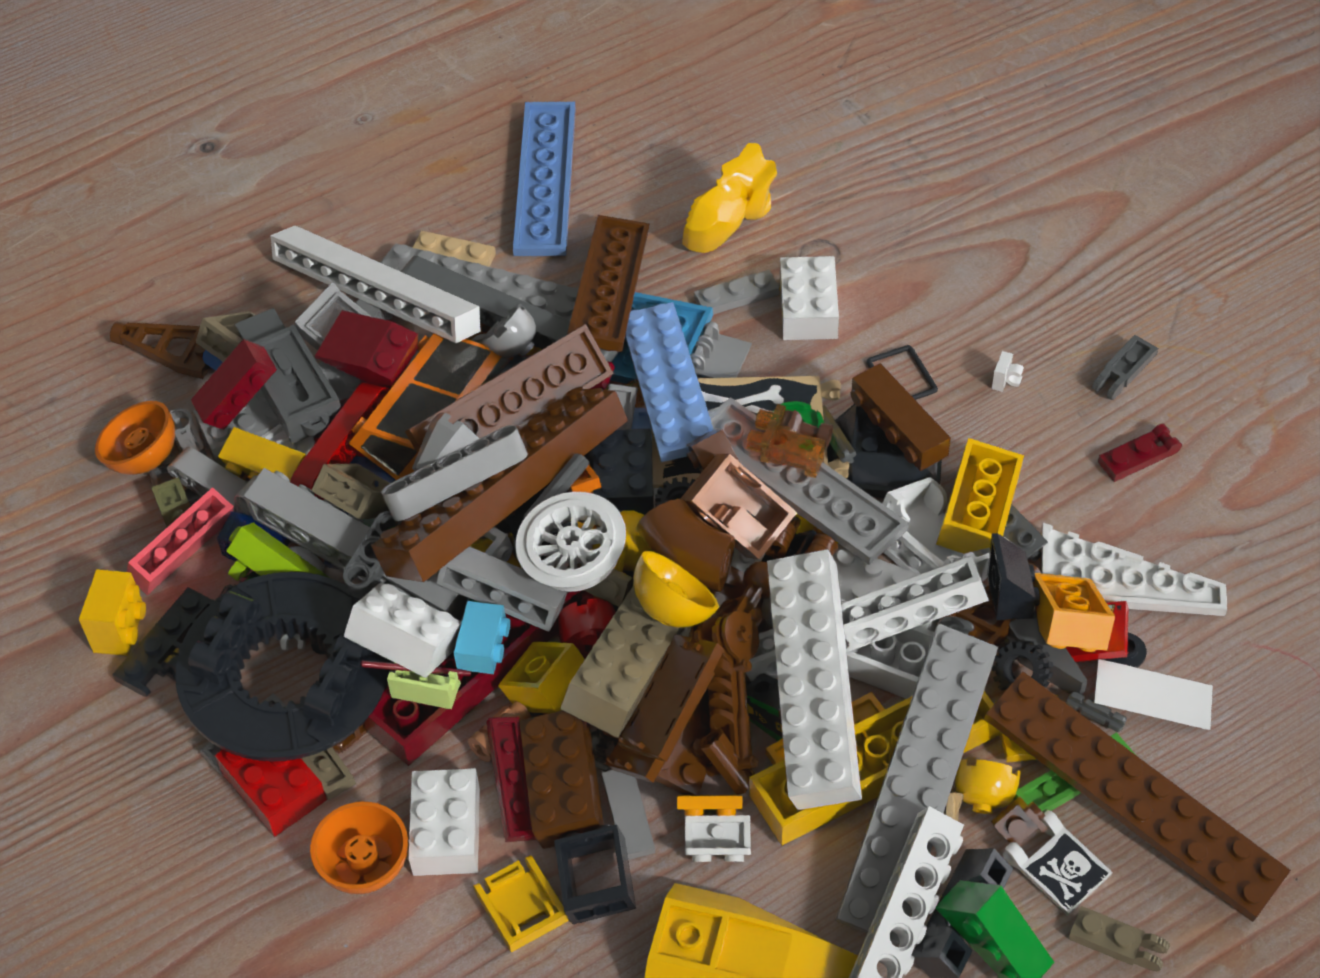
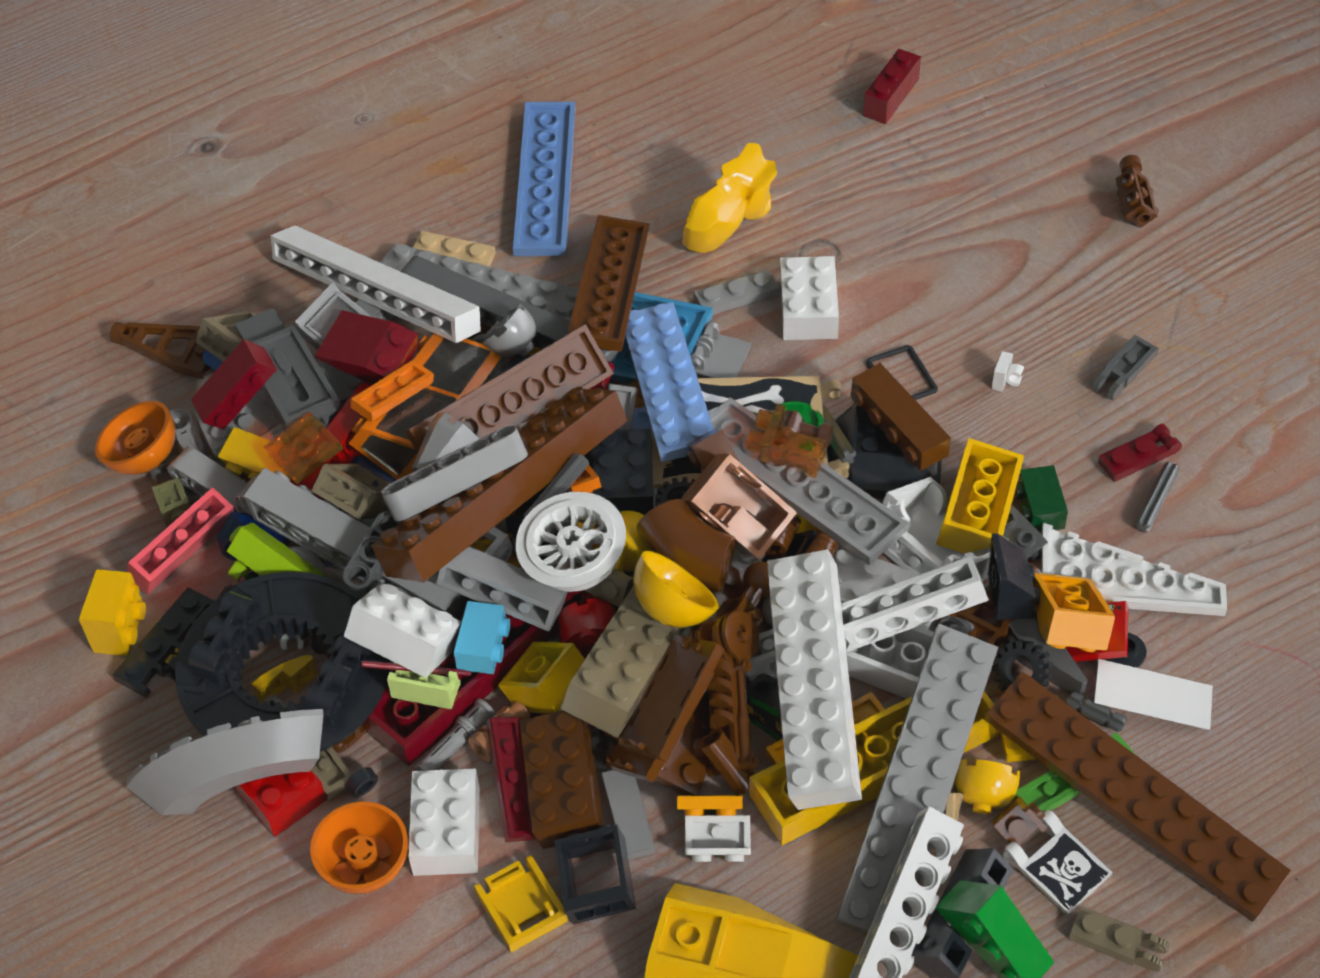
(226, 757): none -> light grey brick
(290, 674): none -> yellow slope
(303, 447): none -> clear orange plate
(362, 782): none -> black tile
(392, 390): none -> orange plate
(459, 735): none -> light grey pin
(891, 86): none -> dark red brick
(1041, 497): none -> dark green brick
(1135, 192): none -> reddish brown brick
(1156, 497): none -> dark grey axle

